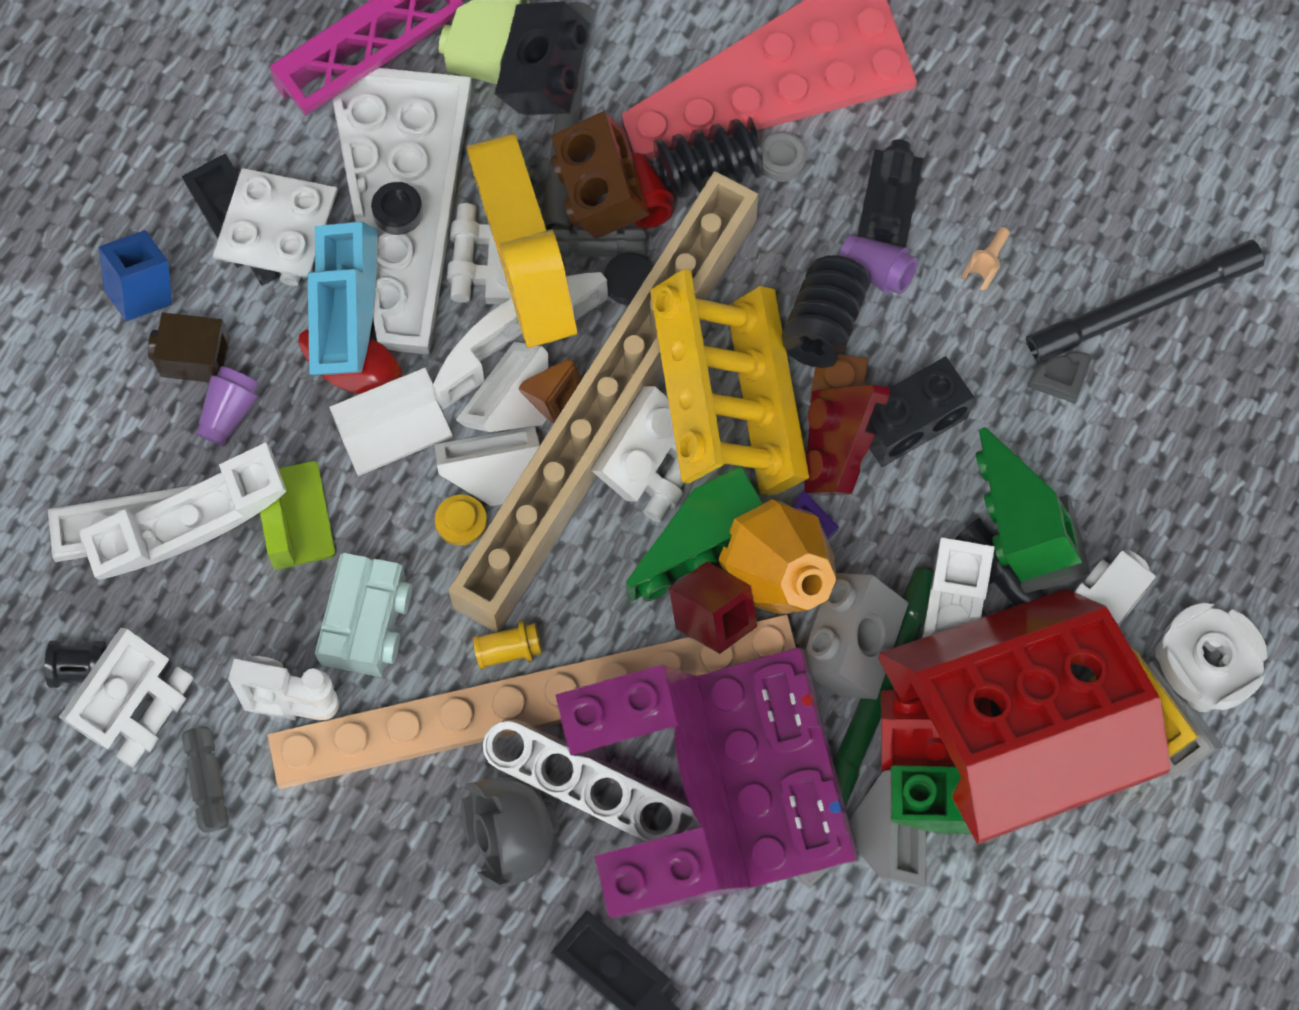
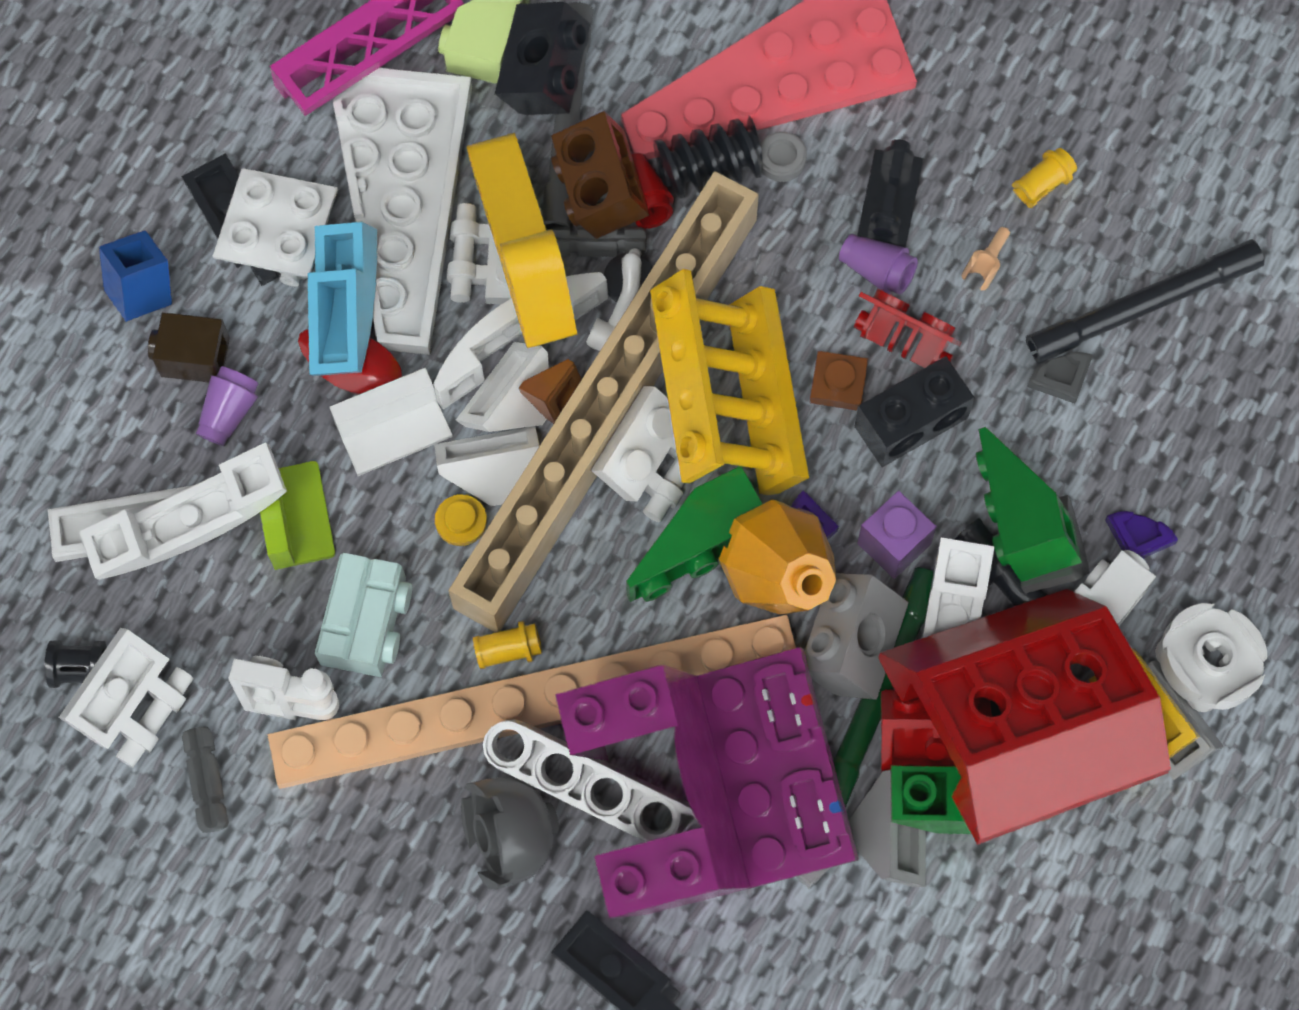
(397, 208): black tile -> none
(631, 282): none -> white piece
(713, 607): dark red brick -> none
(825, 310): black piece -> none
(839, 437): dark red wing -> none
(883, 317): none -> red hinge
(896, 534): none -> medium lavender brick
(1053, 170): none -> yellow pin
(1140, 533): none -> dark purple tile

